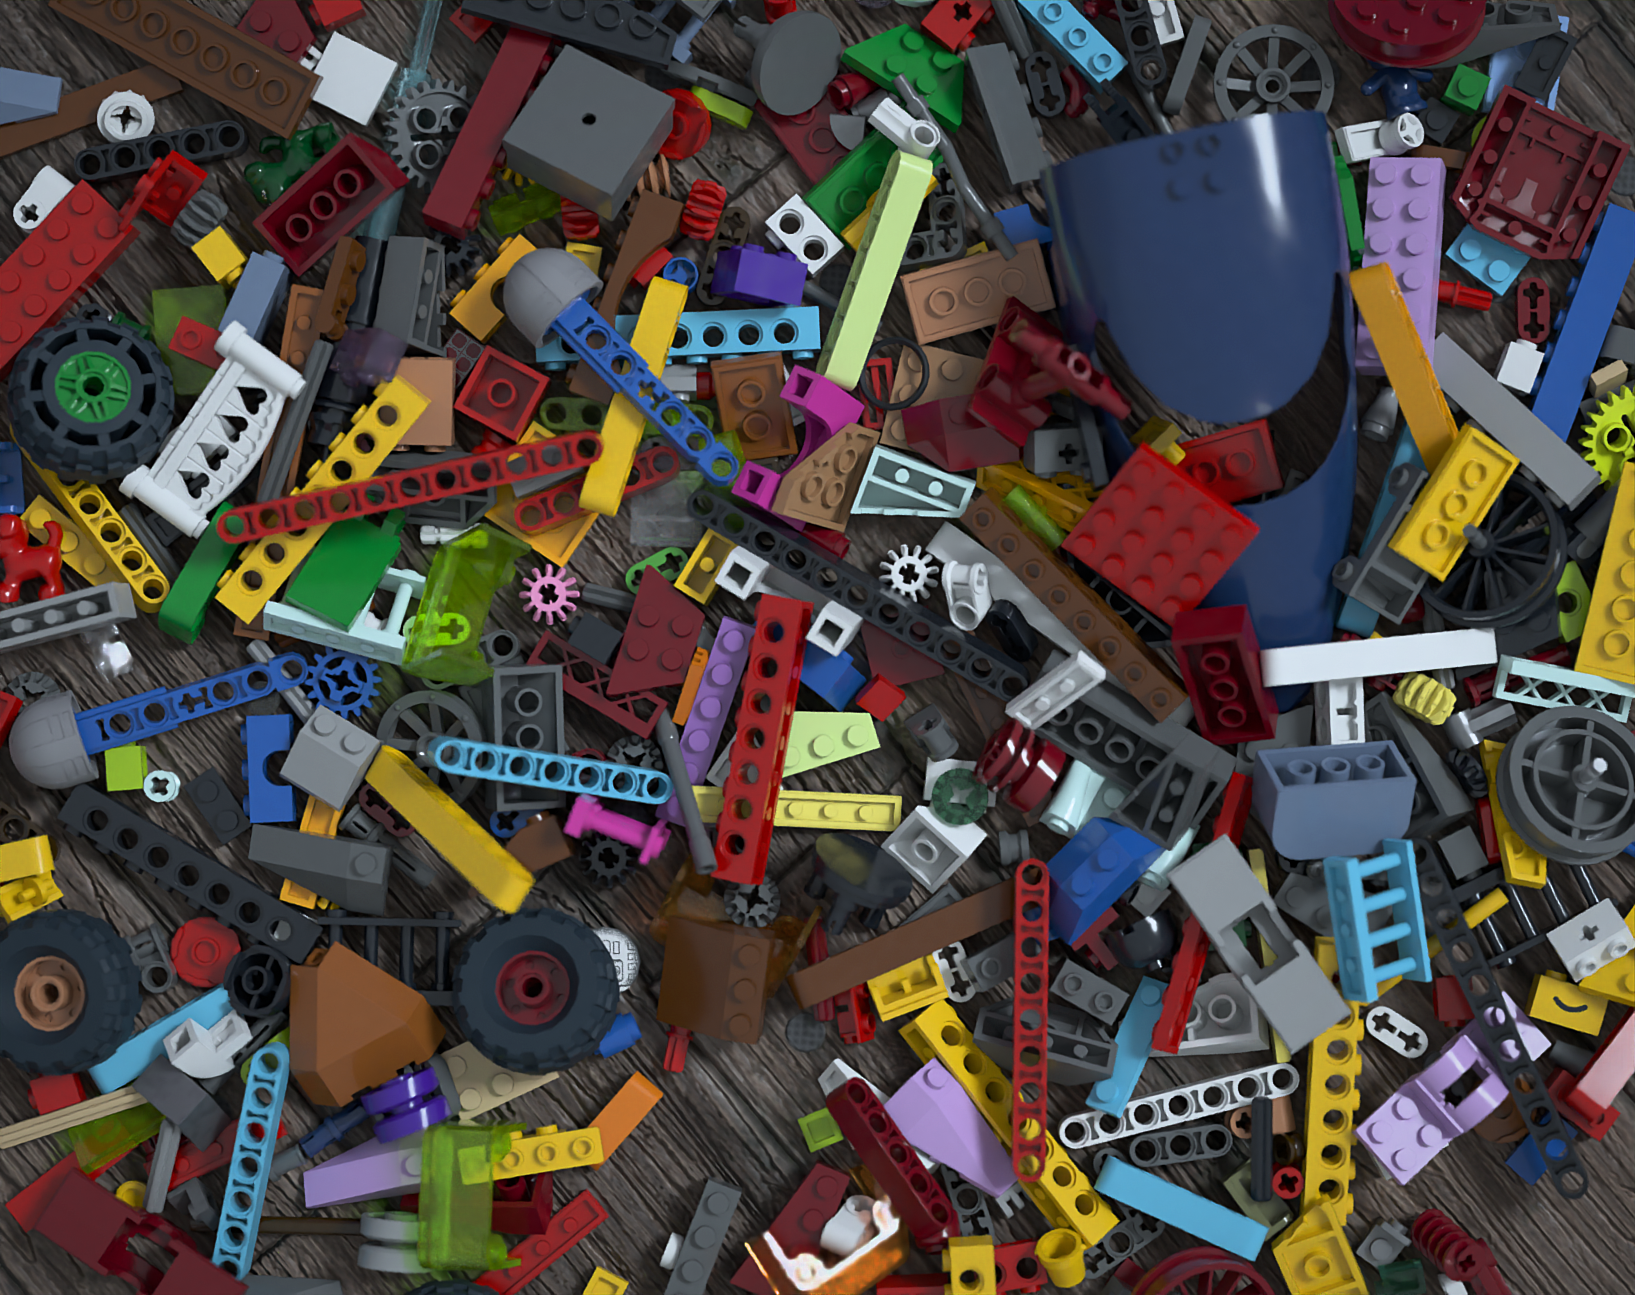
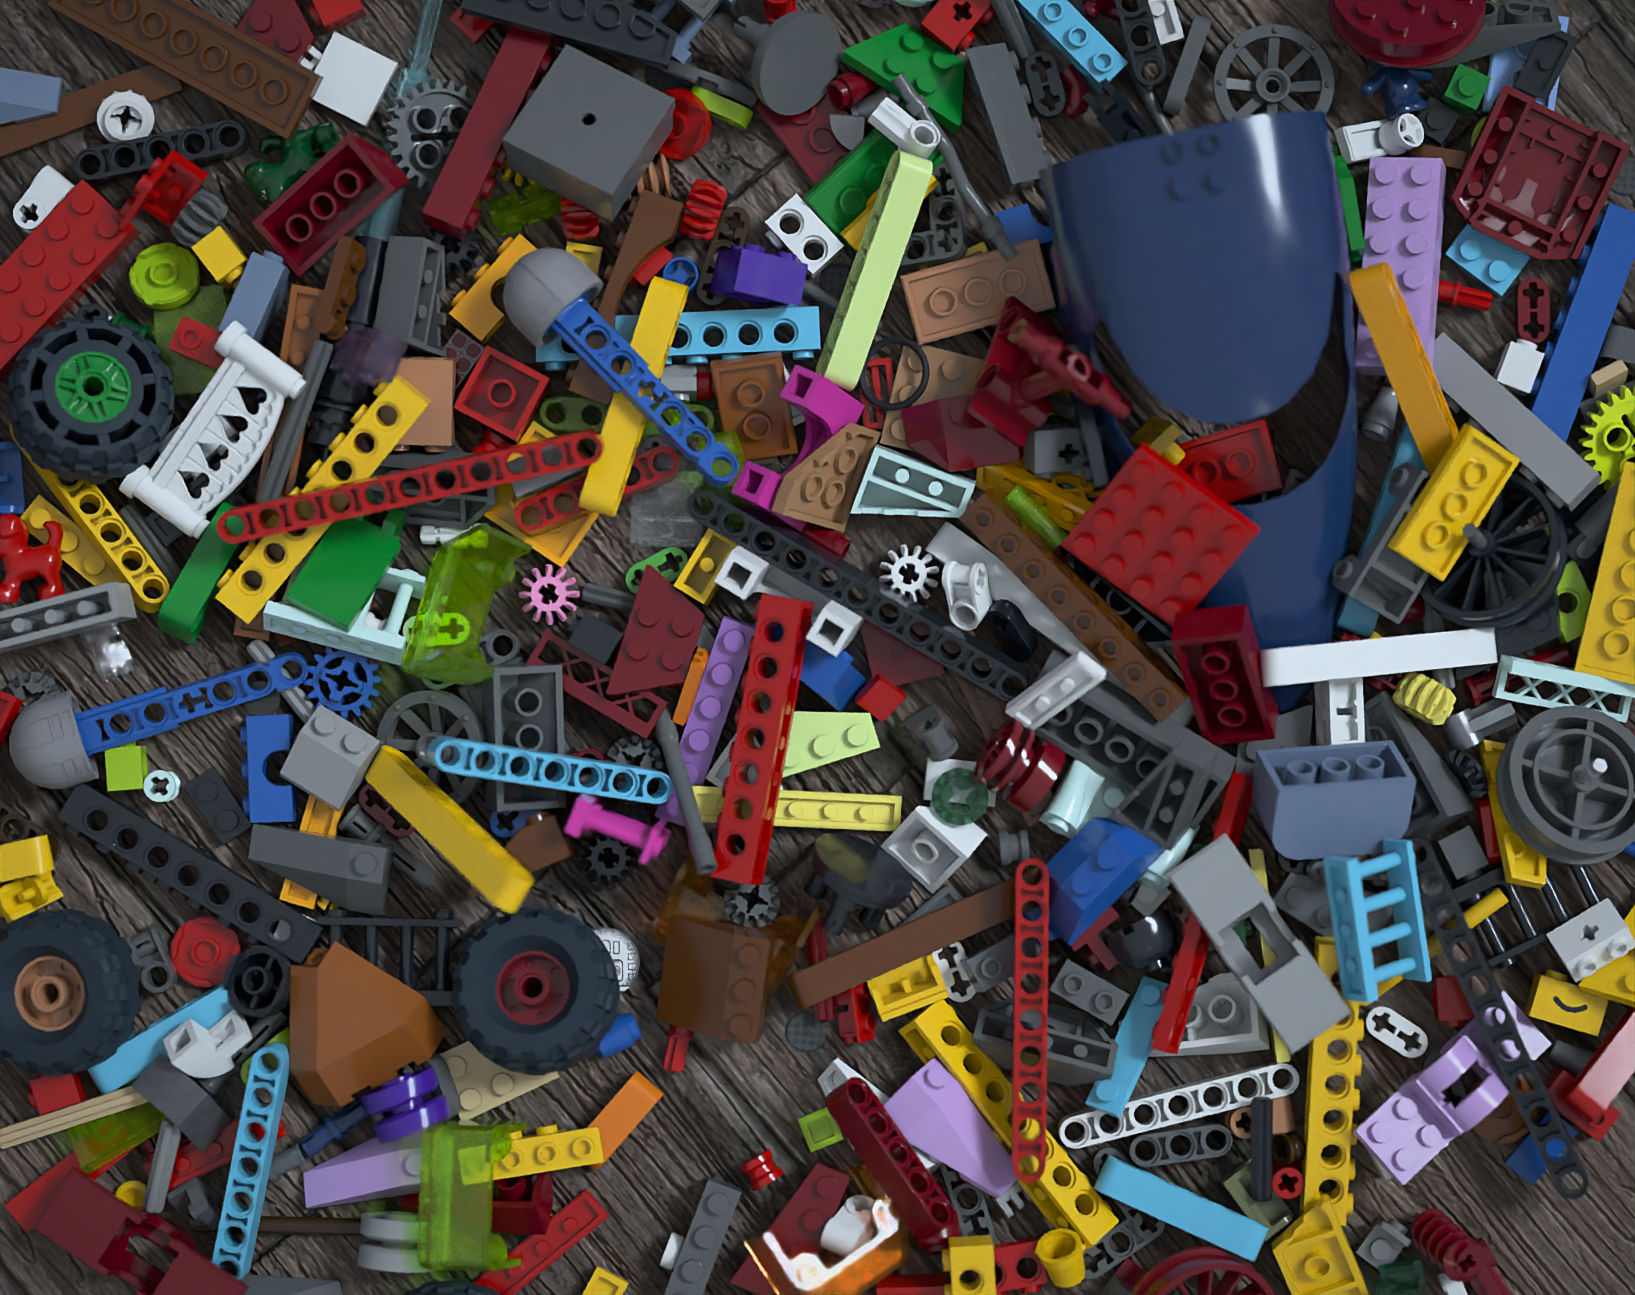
(165, 276): none -> lime tile
(761, 1169): none -> red wheel

